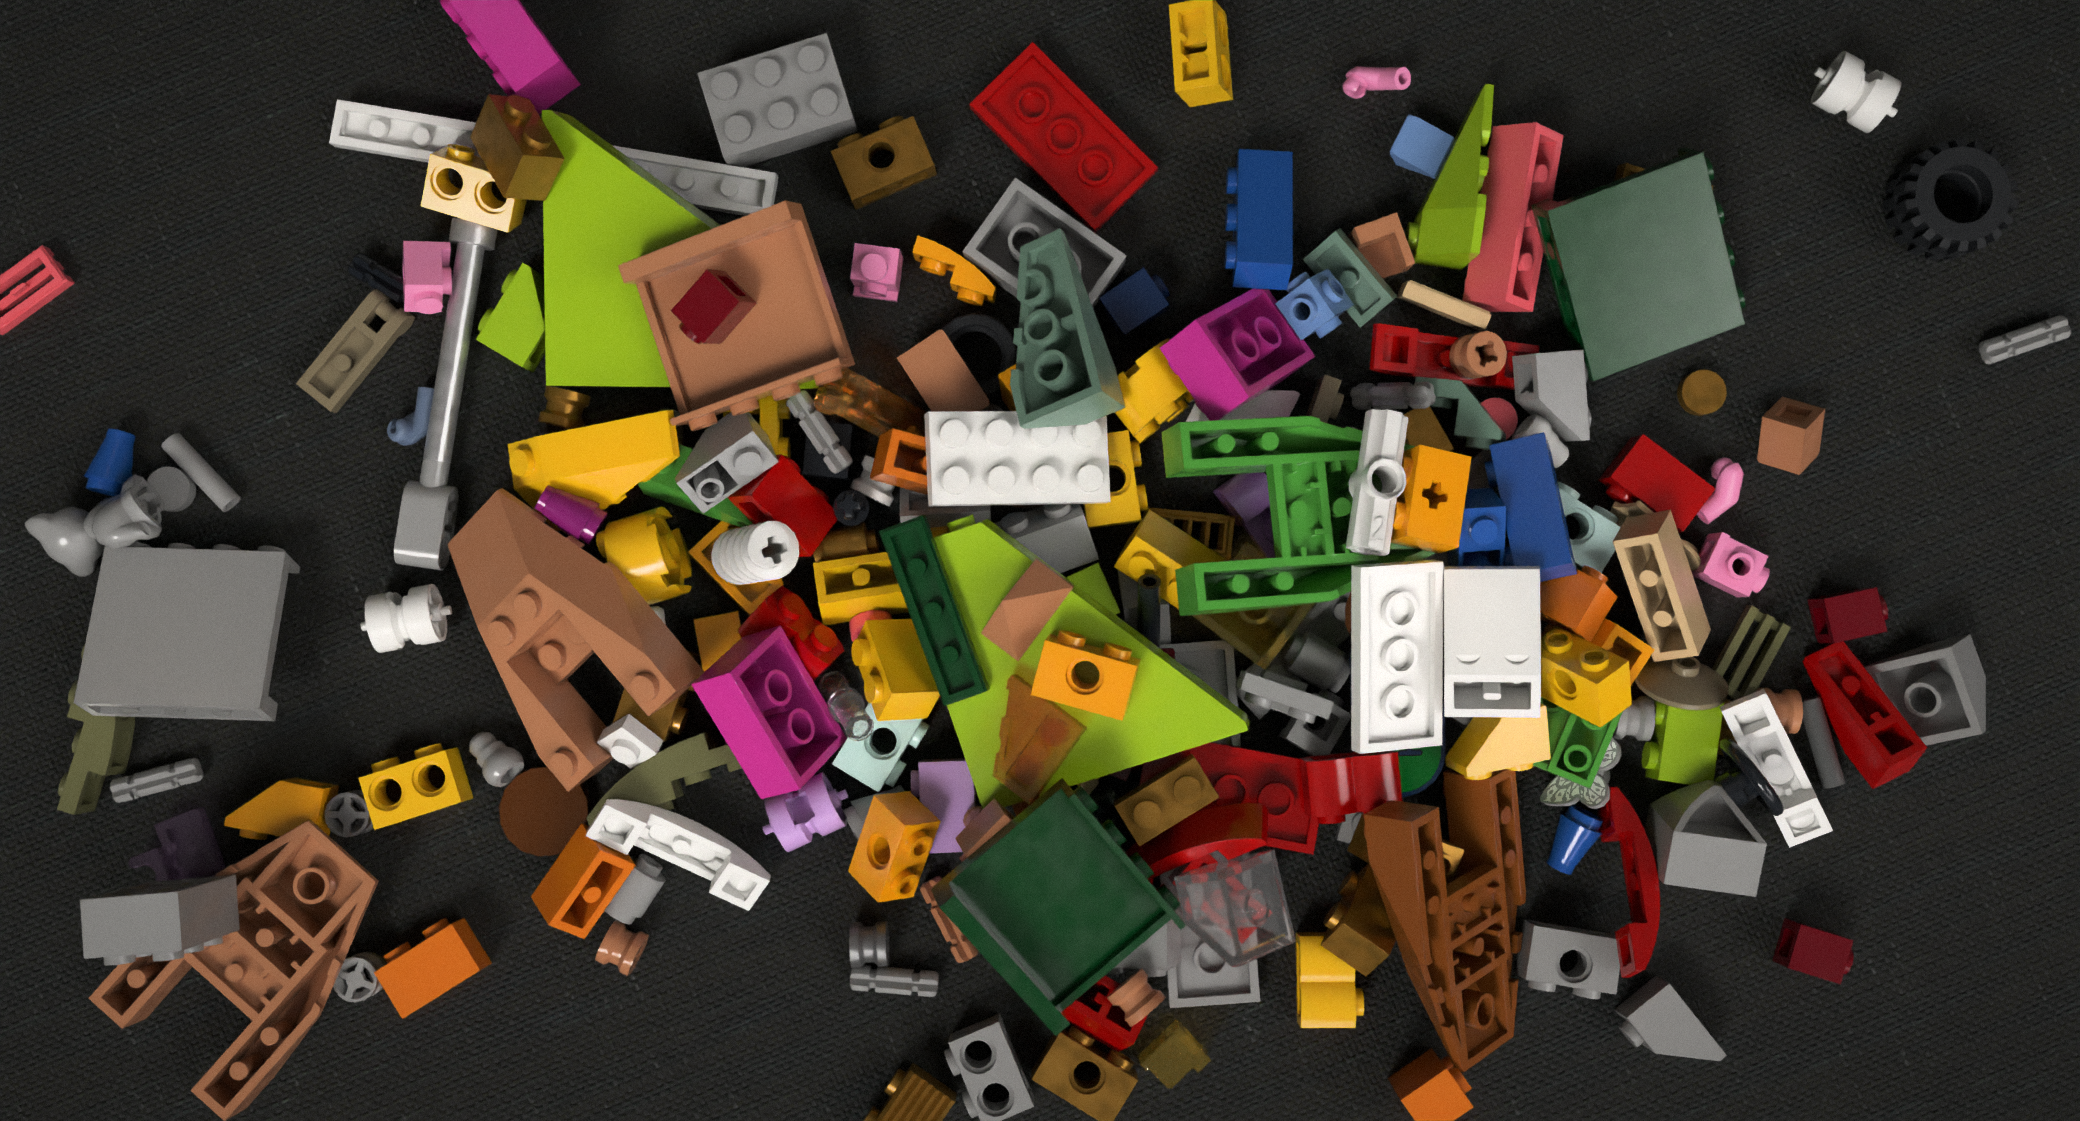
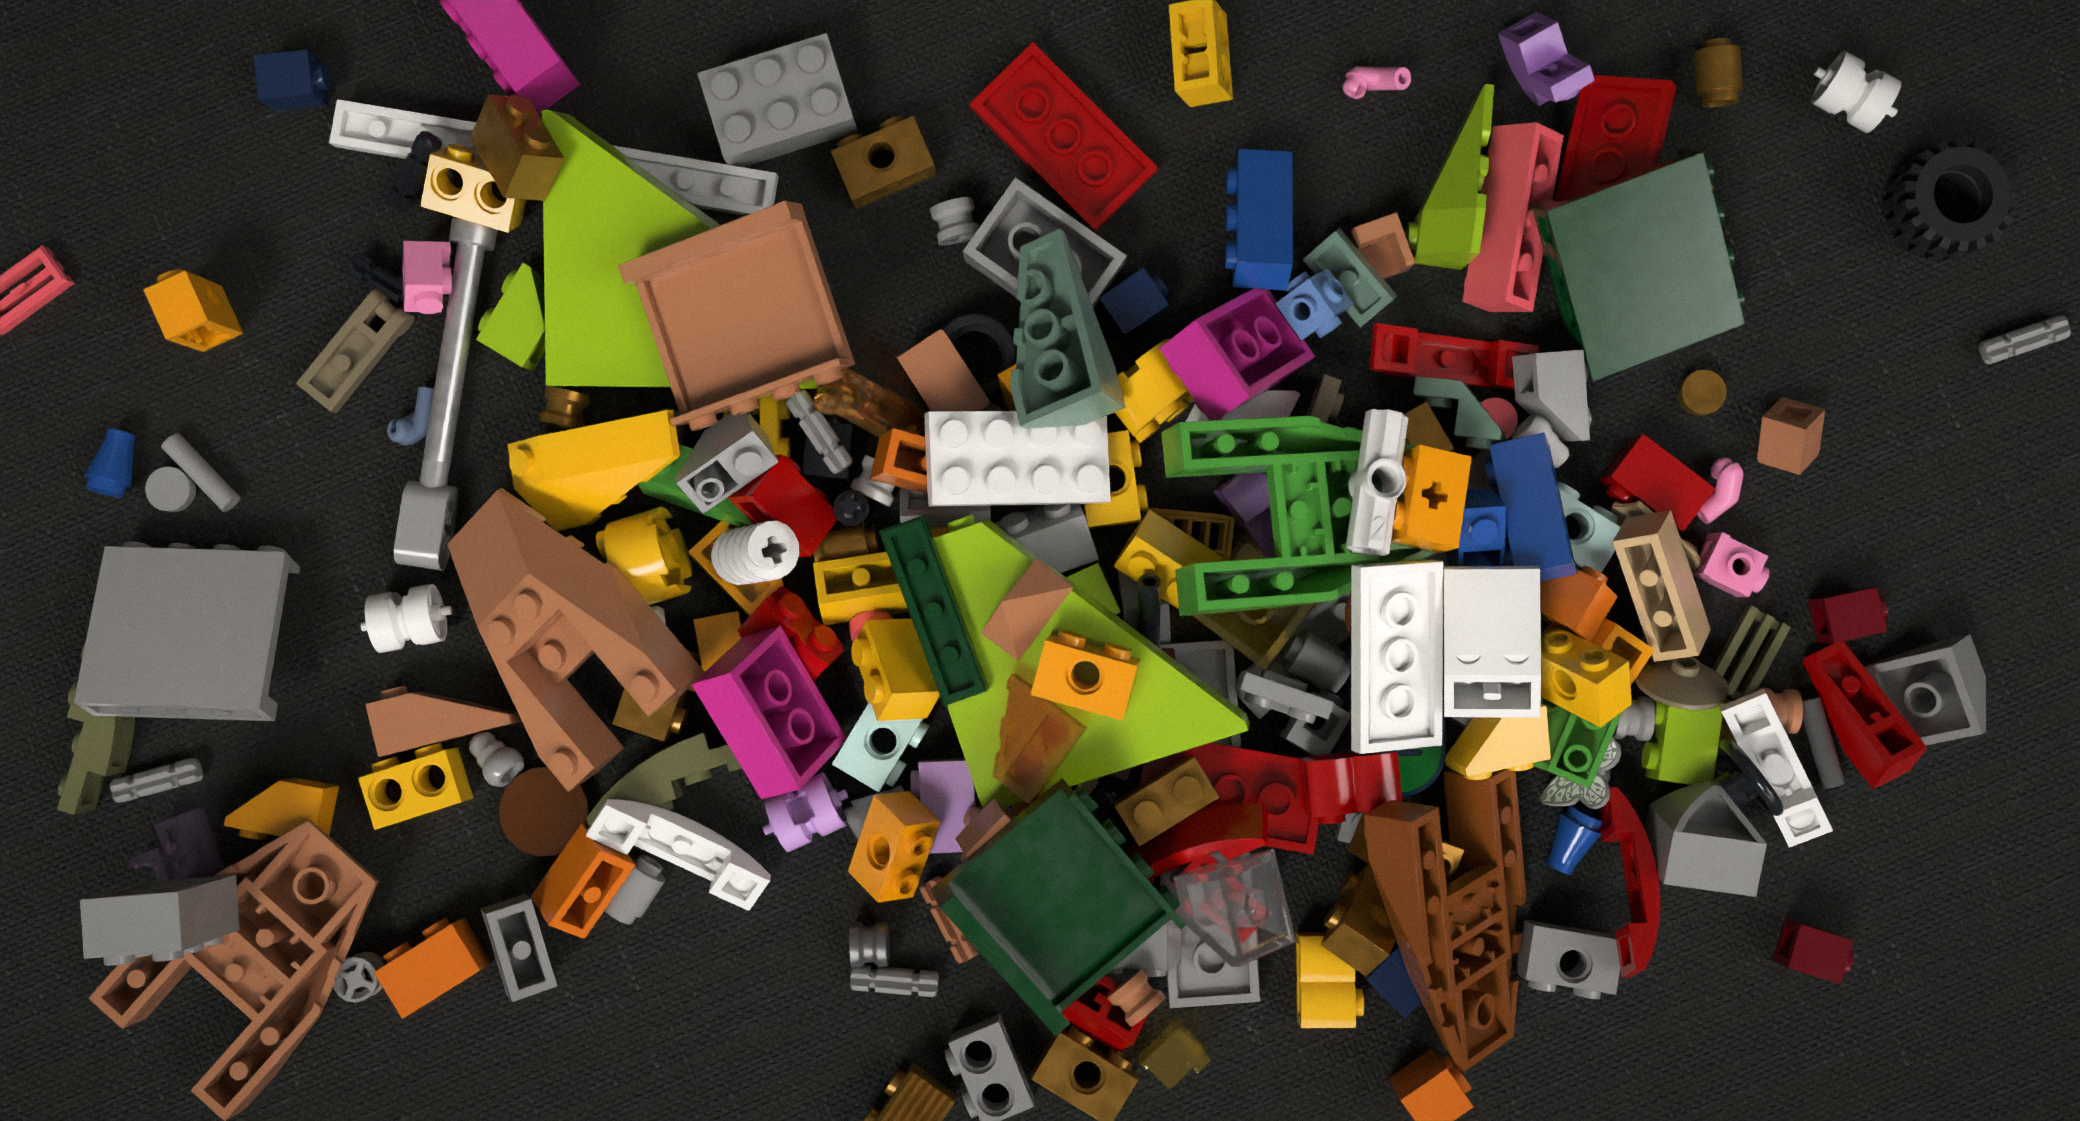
(79, 536): light grey animal -> none
(192, 310): none -> light orange brick
(291, 80): none -> dark blue brick
(341, 814): flat silver wheel -> none
(413, 171): none -> black axle
(420, 719): none -> nougat slope
(518, 947): none -> light grey brick
(571, 513): magenta cone -> none
(622, 947): nougat wheel -> none
(630, 741): white plate -> none
(712, 308): dark red brick -> none
(846, 706): clear pin -> none
(876, 272): bright pink brick -> none
(954, 220): none -> light grey wheel
(966, 279): light orange slope -> none
(1393, 395): light grey axle -> none
(1394, 983): none -> dark blue brick
(1421, 147): medium blue slope -> none
(1444, 305): tan tile -> none
(1466, 358): nougat wheel -> none
(1541, 60): none -> medium lavender brick
(1615, 132): none -> red plate
(1665, 1023): light grey slope -> none
(1718, 73): none -> pearl gold brick

